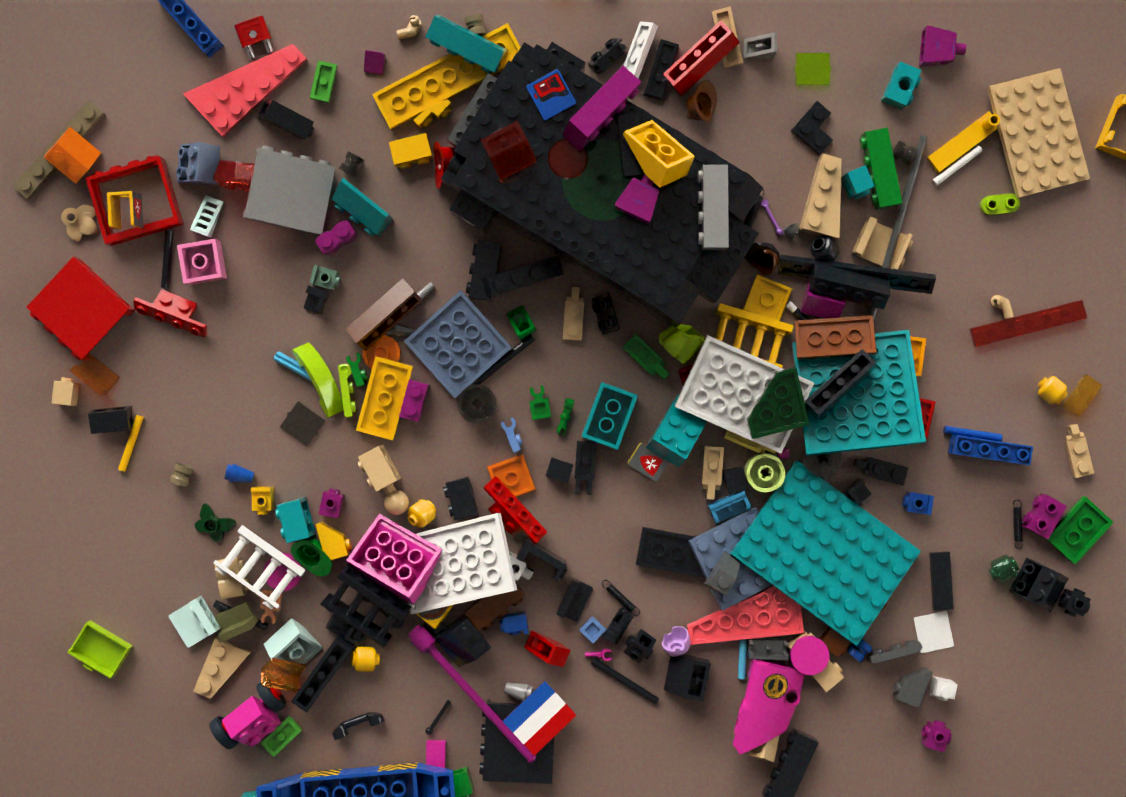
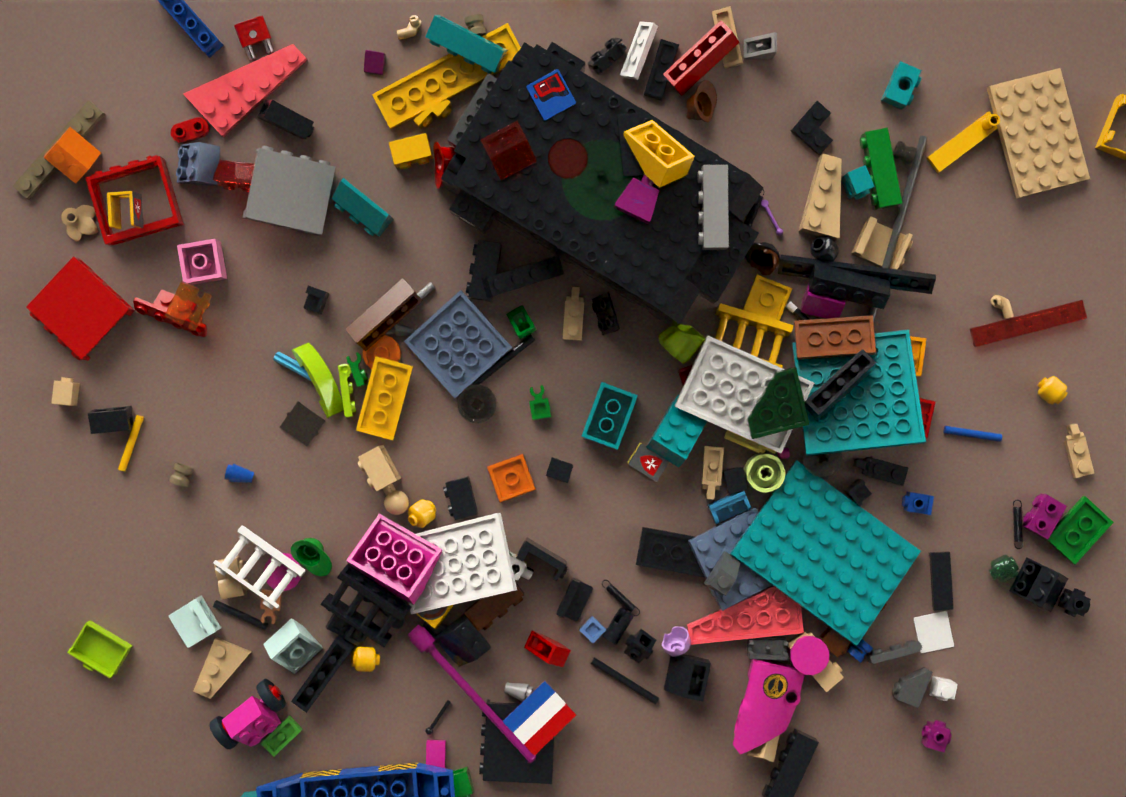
(95, 375): clear orange panel -> none
(167, 258): black bar -> none
(182, 302): none -> clear orange plate
(189, 130): none -> red plate
(201, 212): light aqua slope -> none
(212, 524): dark green animal -> none
(235, 621): olive panel -> none
(267, 494): yellow brick -> none
(282, 674): clear orange panel -> none
(295, 520): teal brick -> none
(317, 274): sand green brick -> none
(323, 81): bright green plate -> none
(331, 503): magenta brick -> none
(333, 541): yellow slope -> none
(341, 234): magenta brick -> none
(351, 164): clear smoke wheel -> none
(372, 717): black bar -> none
(414, 400): magenta brick -> none
(513, 513): red bracket -> none
(514, 623): blue brick -> none
(515, 440): medium blue plate -> none
(565, 416): green piece -> none
(585, 464): black hinge -> none
(599, 654): dark pink hand -> none
(601, 108): magenta wedge -> none
(645, 356): green hinge -> none
(742, 659): medium azure bar -> none
(791, 230): dark grey hinge -> none
(812, 69): clear neon green piece -> none
(939, 47): magenta torso -> none
(957, 165): white bar -> none
(990, 449): blue brick -> none
(1000, 204): lime plate -> none
(1082, 395): clear yellow plate -> none

